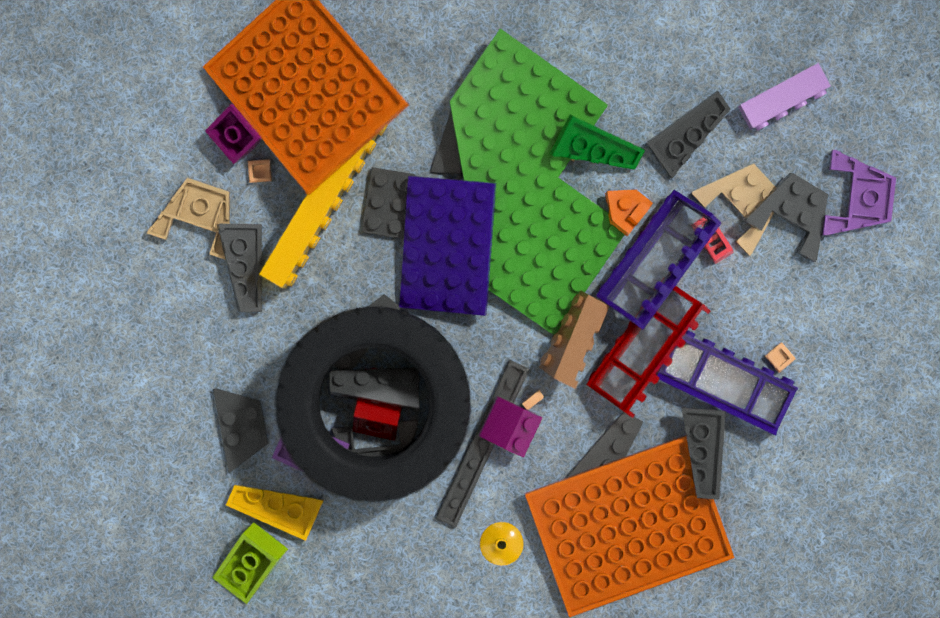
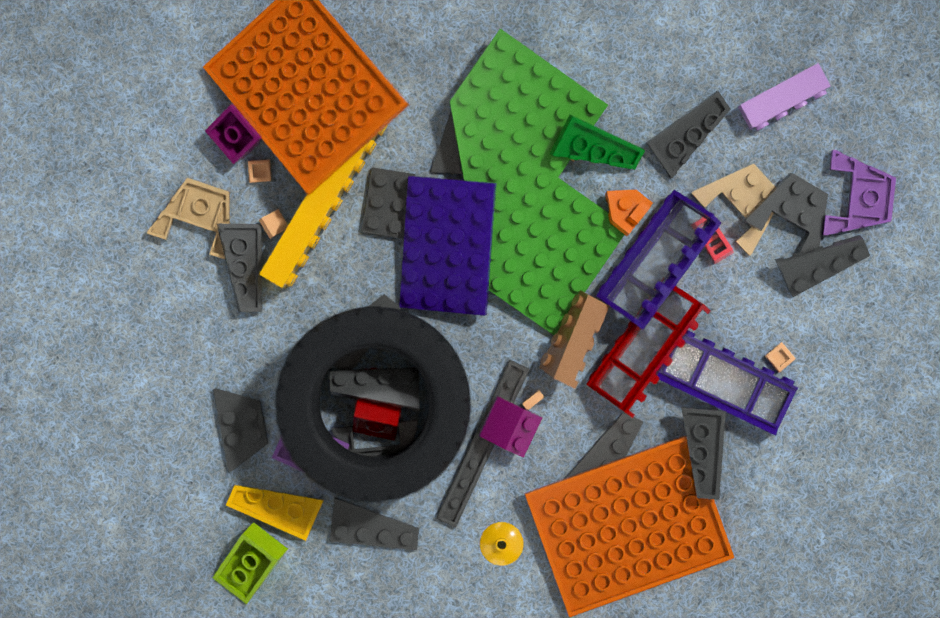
(273, 223): none -> light nougat tile
(364, 527): none -> dark grey wing
(813, 267): none -> dark grey wing

